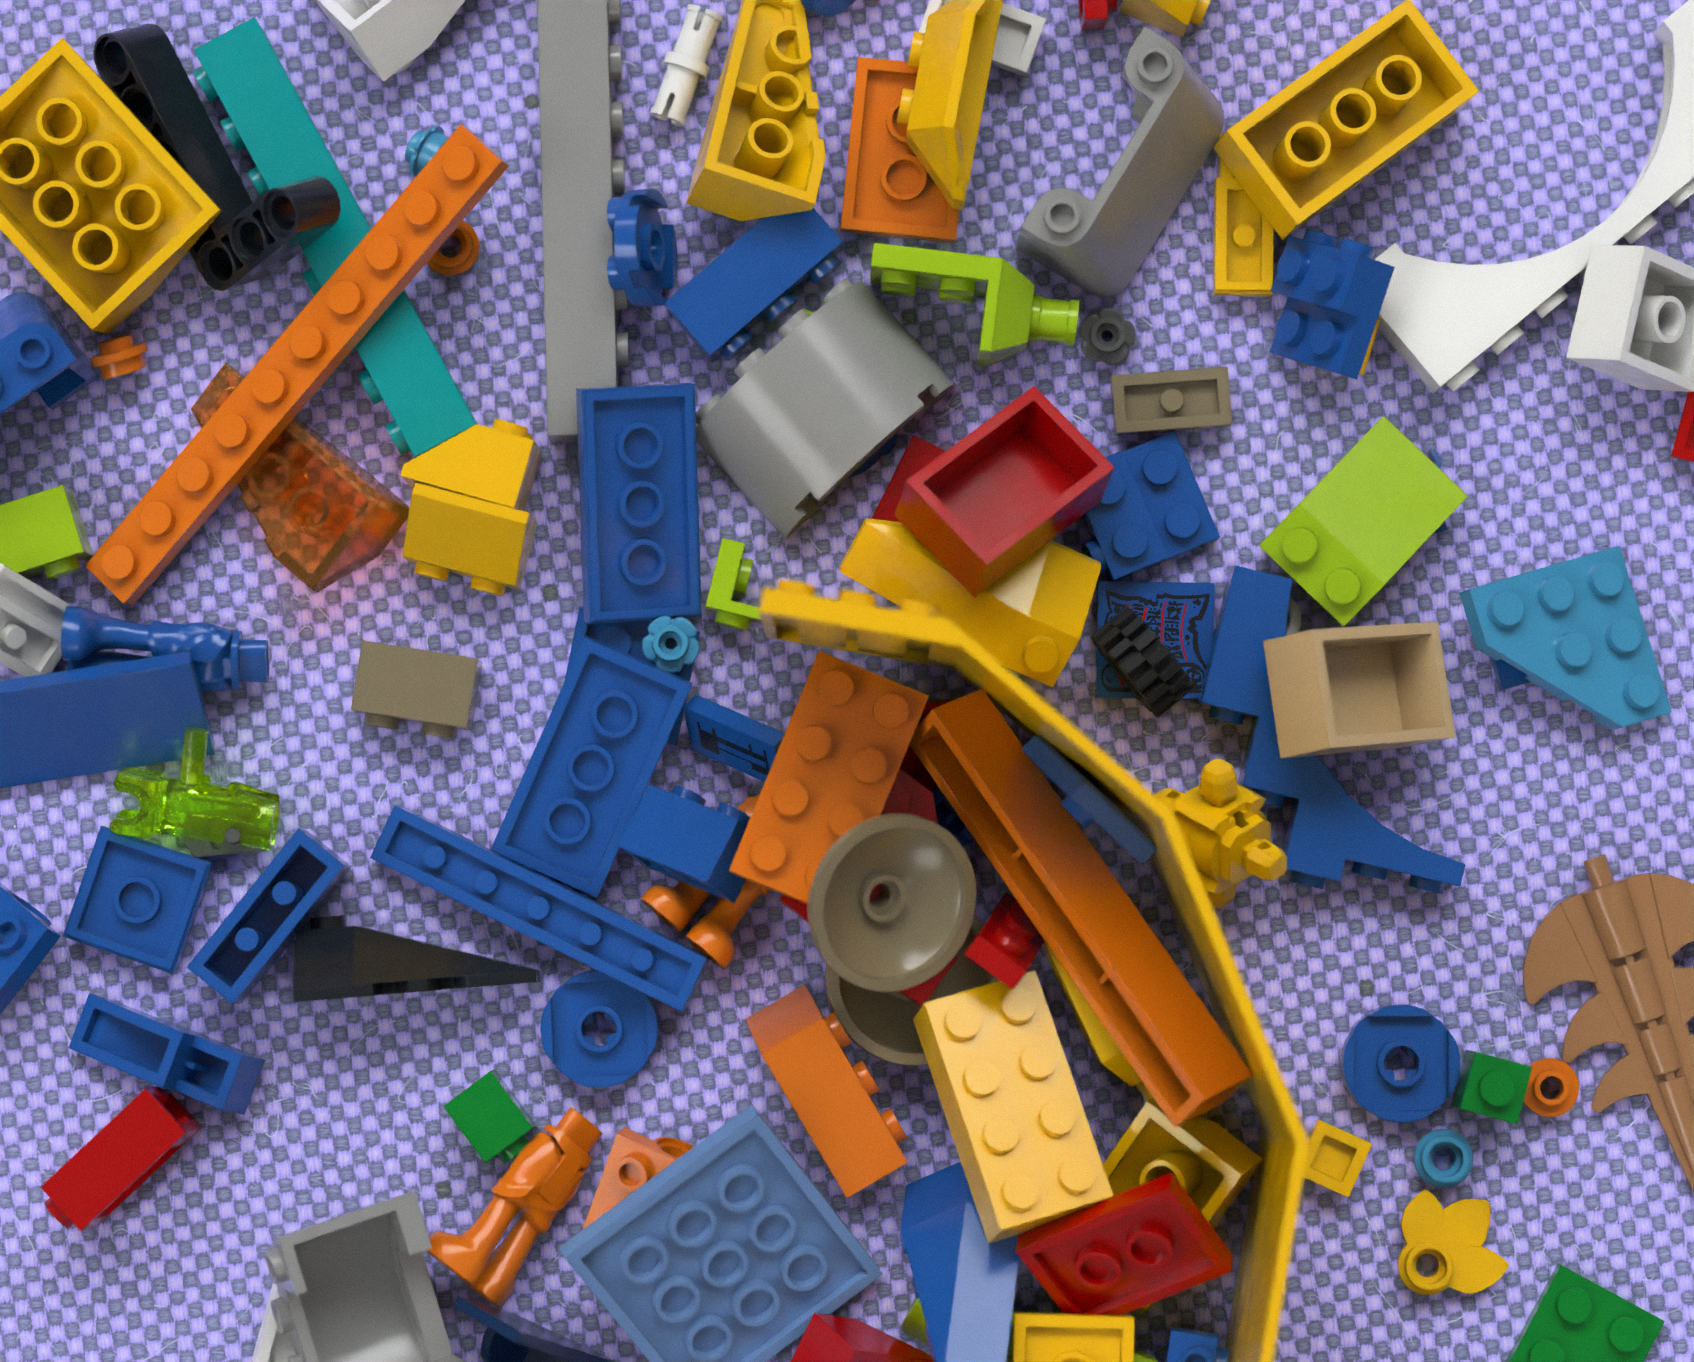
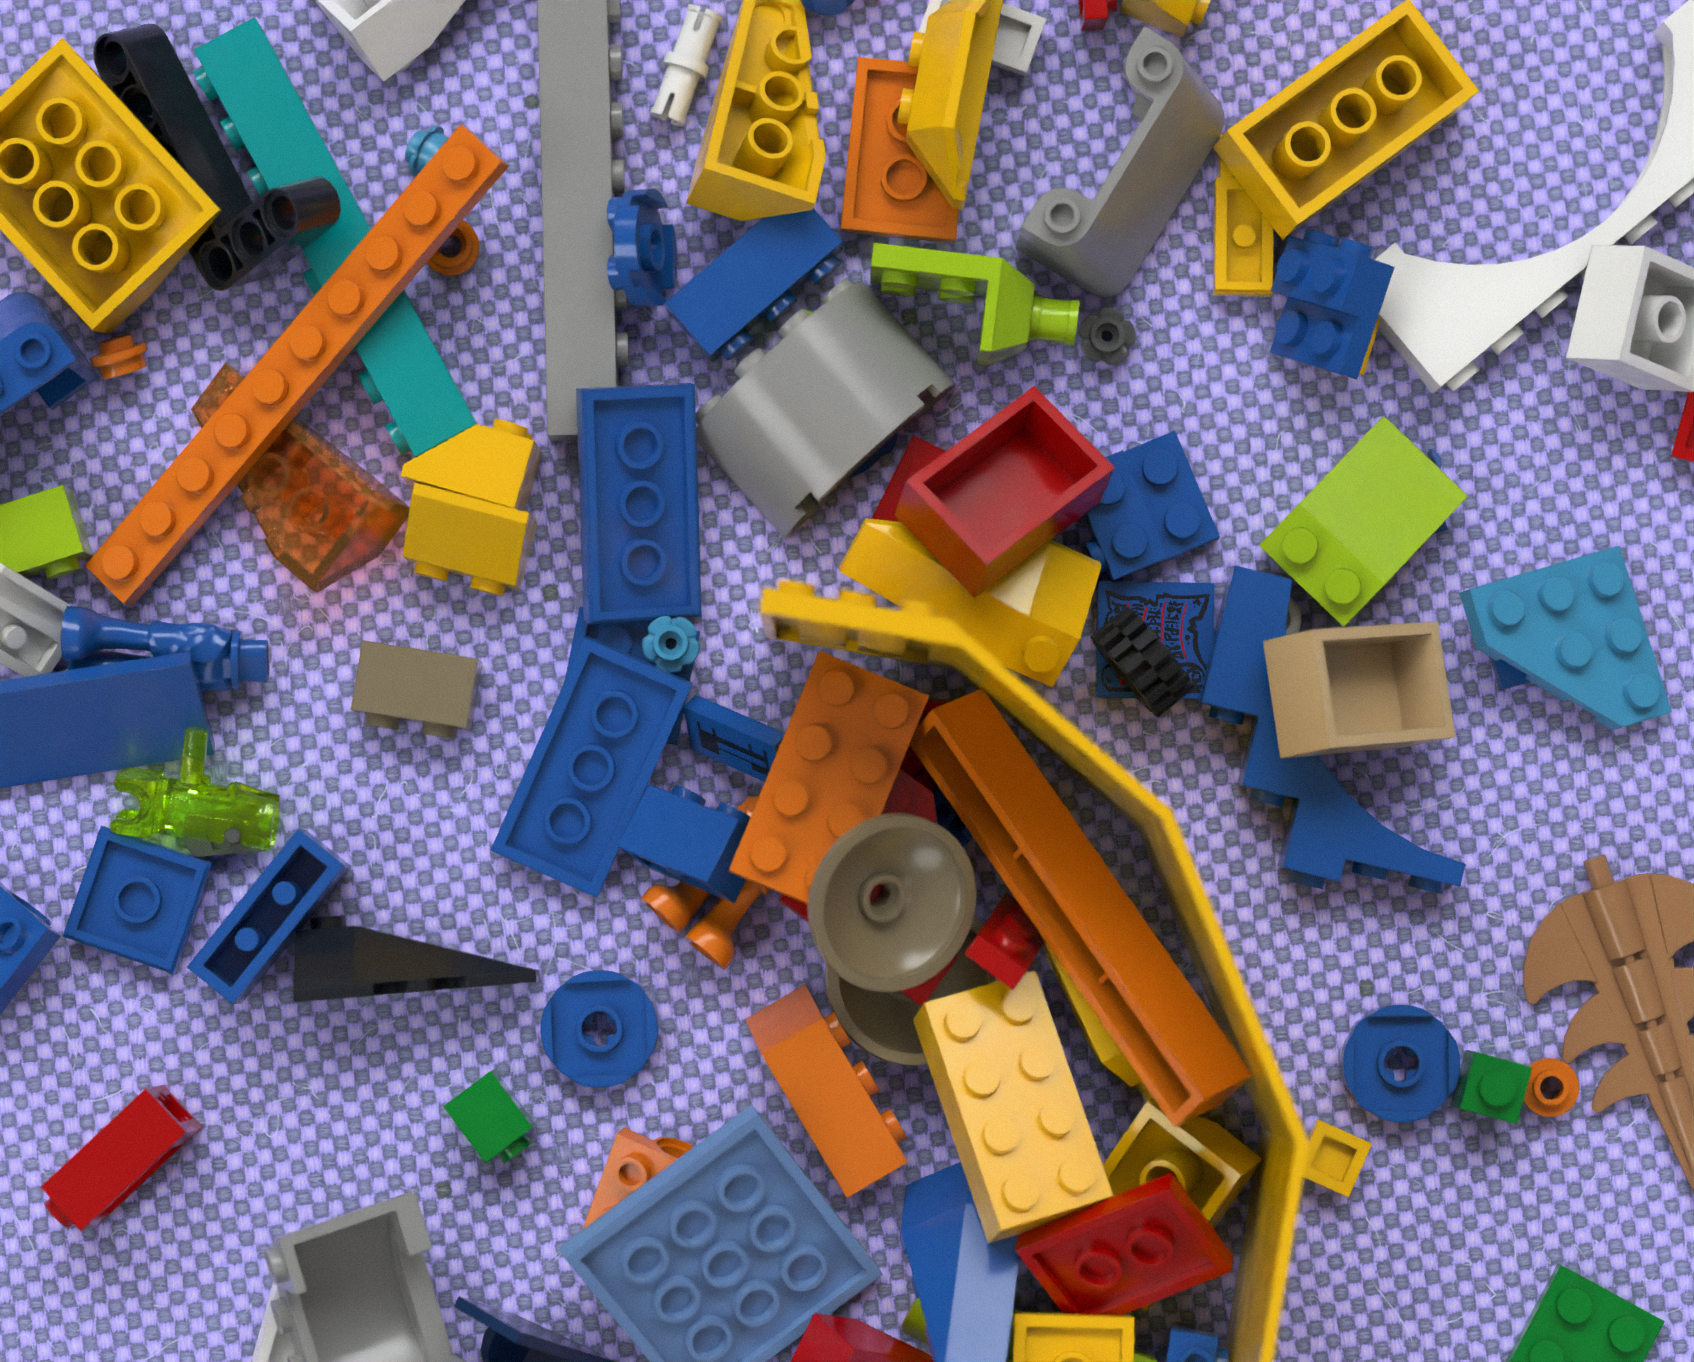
(166, 1054): blue slope -> none
(534, 1186): orange piece -> none
(540, 908): blue plate -> none
(731, 575): lime bracket -> none
(1088, 802): blue plate -> none
(1171, 401): dark tan plate -> none
(1225, 832): yellow piece -> none
(1454, 1240): yellow plate -> none
(1461, 1163): dark azure plate -> none

